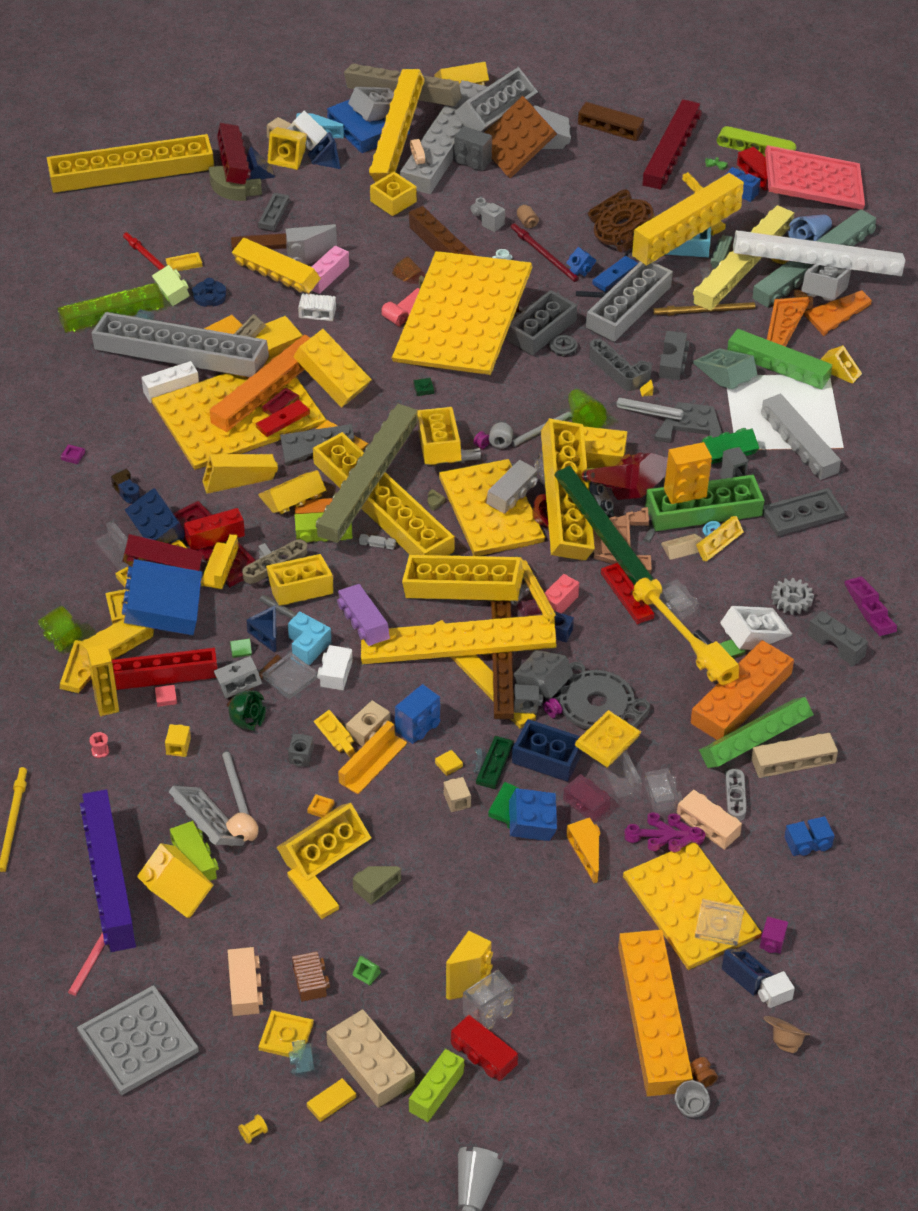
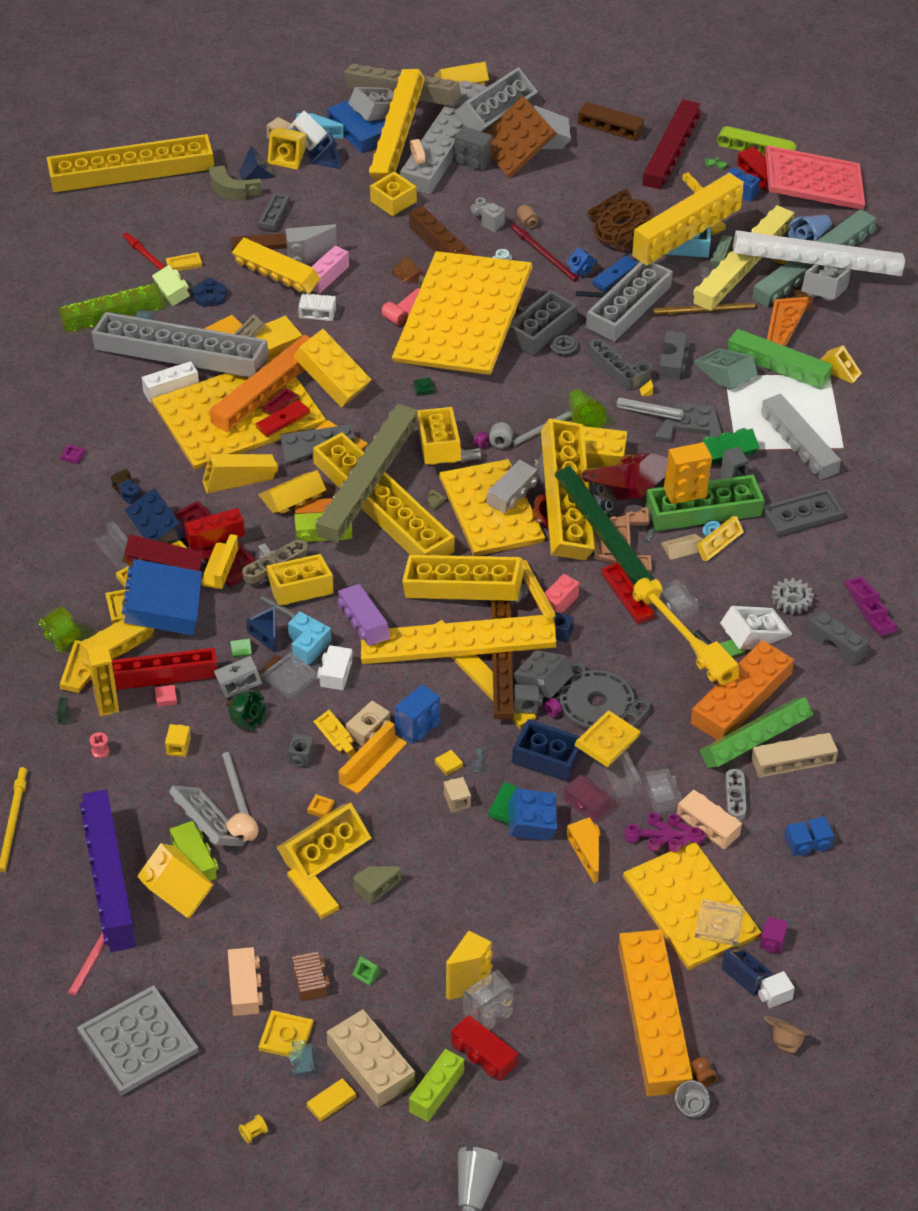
(63, 711): none -> clear green tile
(233, 153): dark red brick -> none
(377, 541): light grey axle -> none
(494, 762): dark green tile -> none
(528, 607): clear pink bush -> none
(835, 312): orange wing -> none

